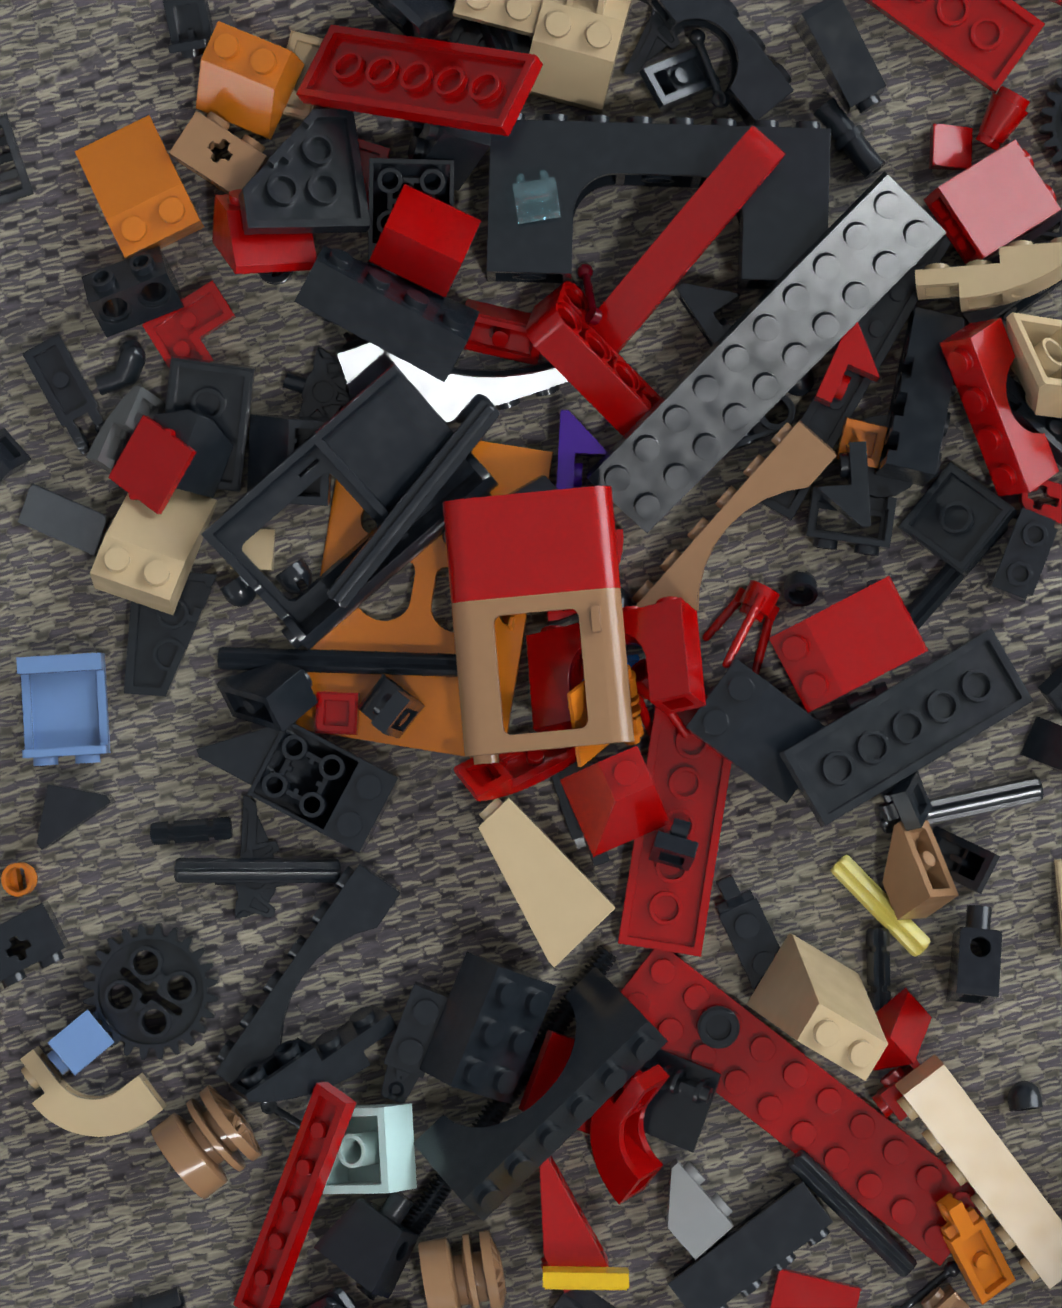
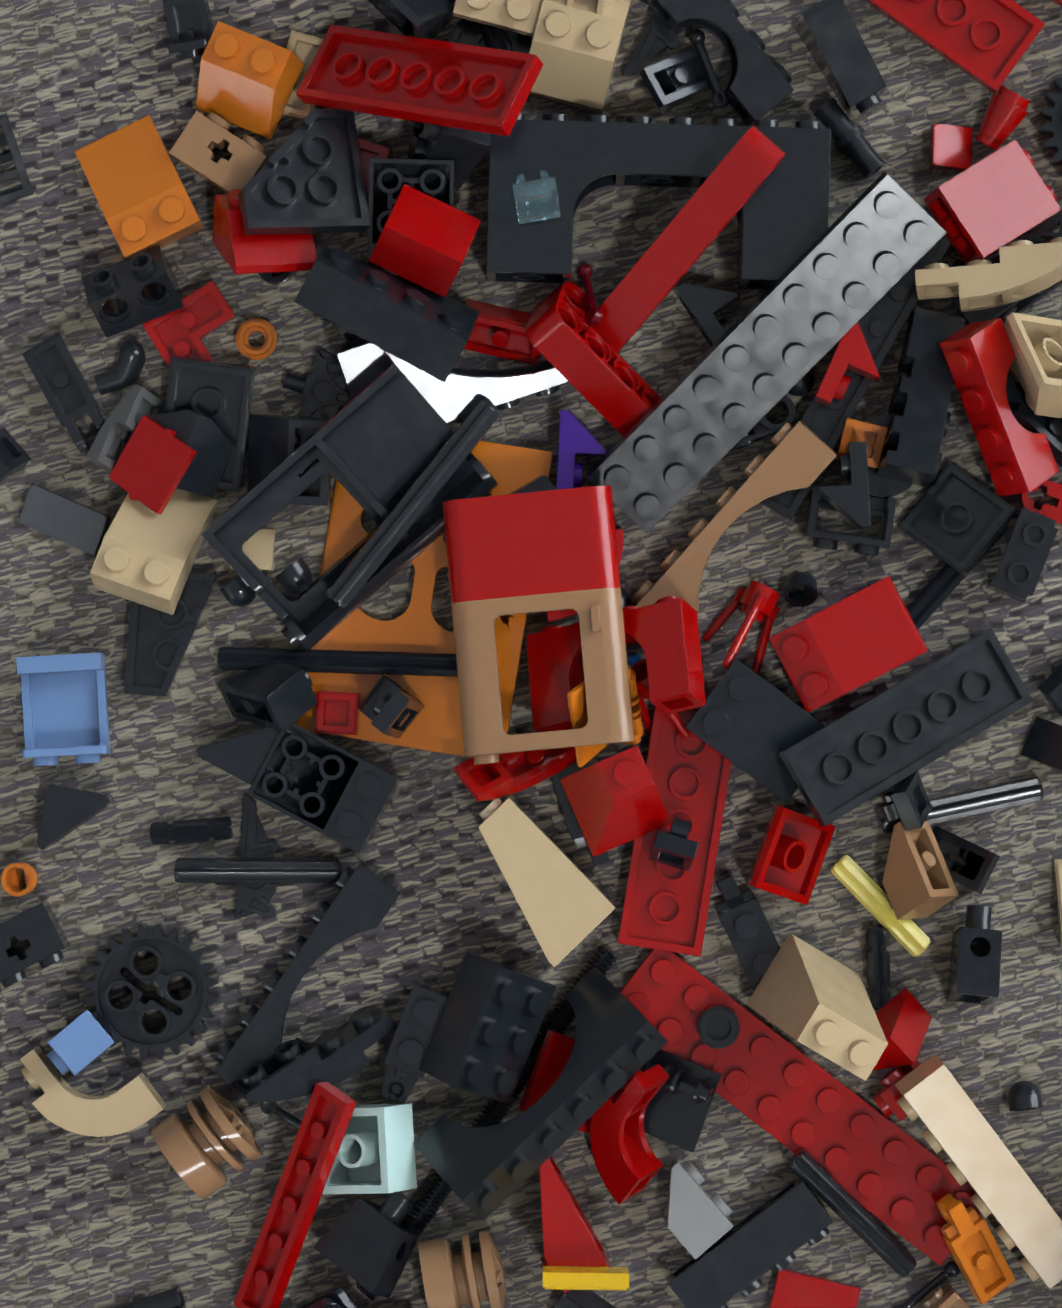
(250, 327): none -> orange plate
(790, 855): none -> red slope

